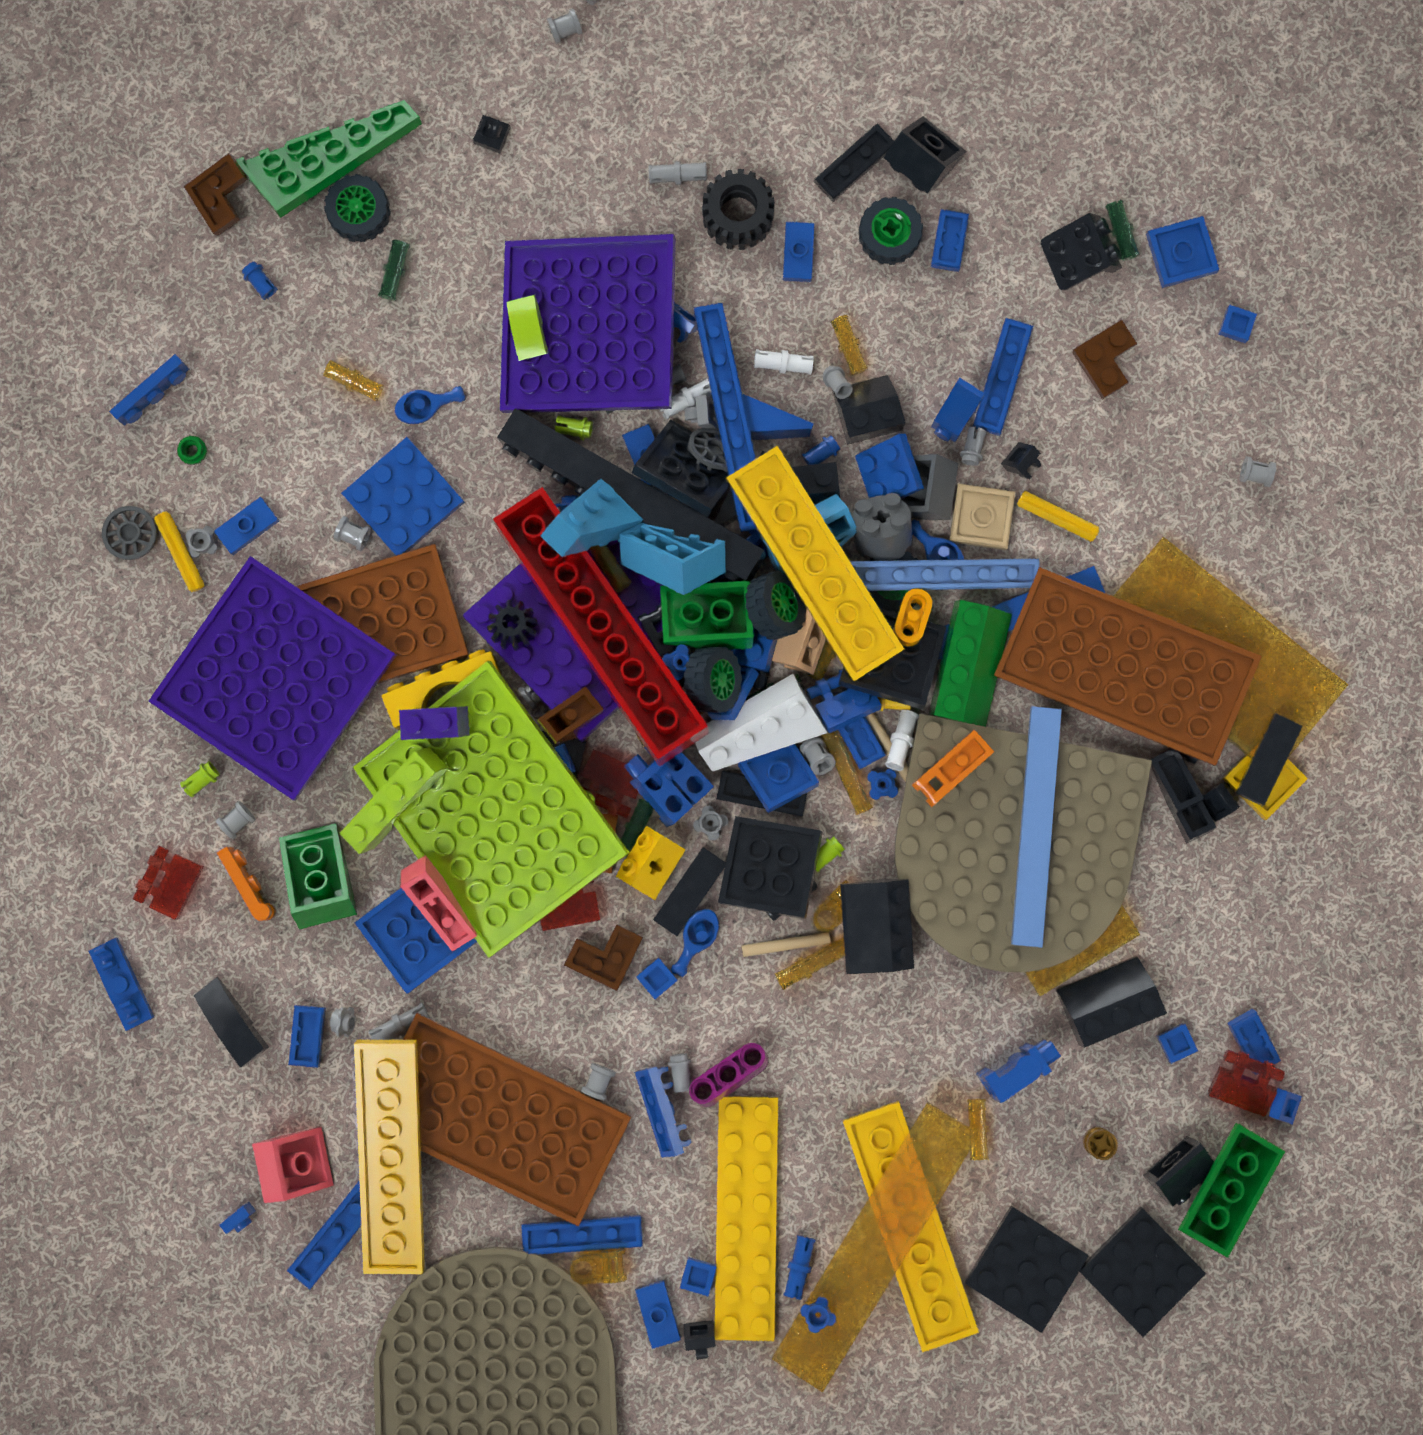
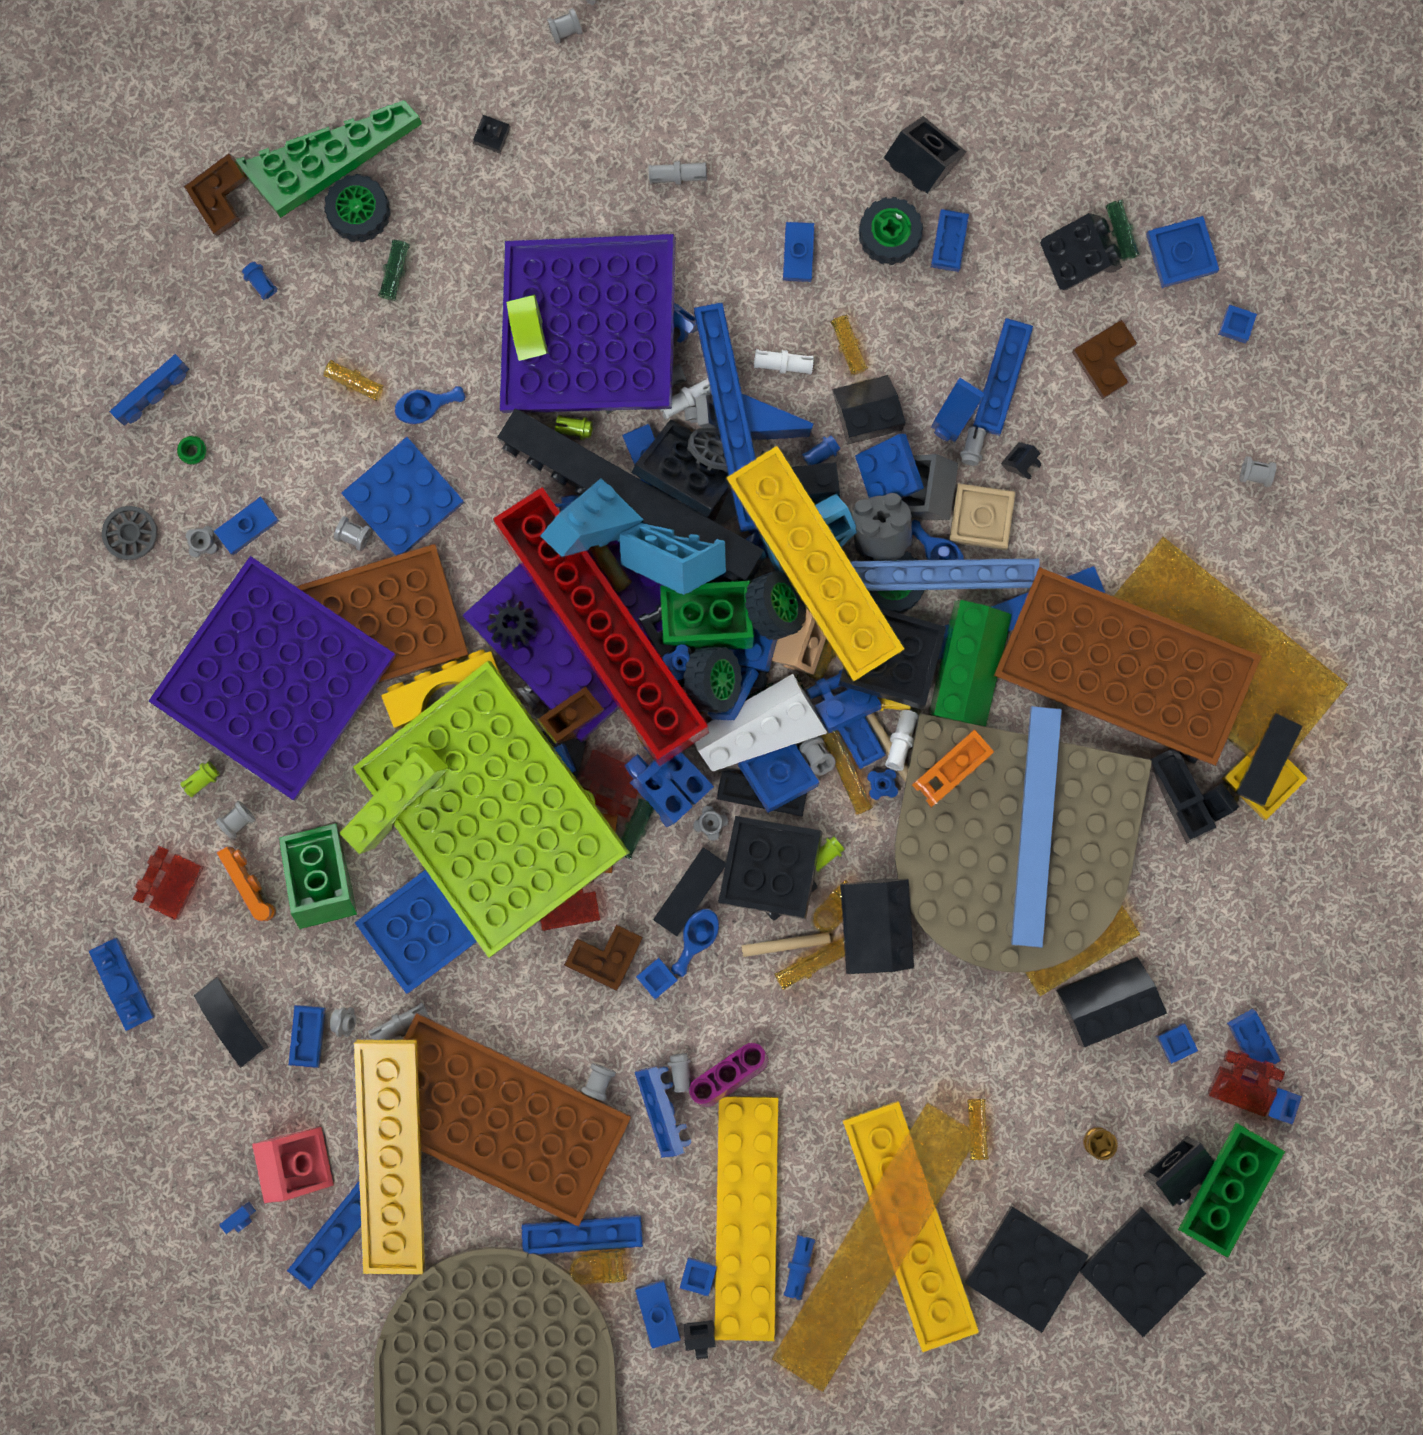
(179, 551): yellow axle -> none
(434, 723): dark purple brick -> none
(436, 902): coral slope -> none
(650, 862): yellow brick -> none
(743, 187): black tyre -> none
(815, 1323): blue plate -> none
(835, 378): light grey pin -> none
(854, 162): black tile -> none
(913, 619): light orange plate -> none
(1019, 1071): blue hips -> none
(1058, 516): yellow axle -> none

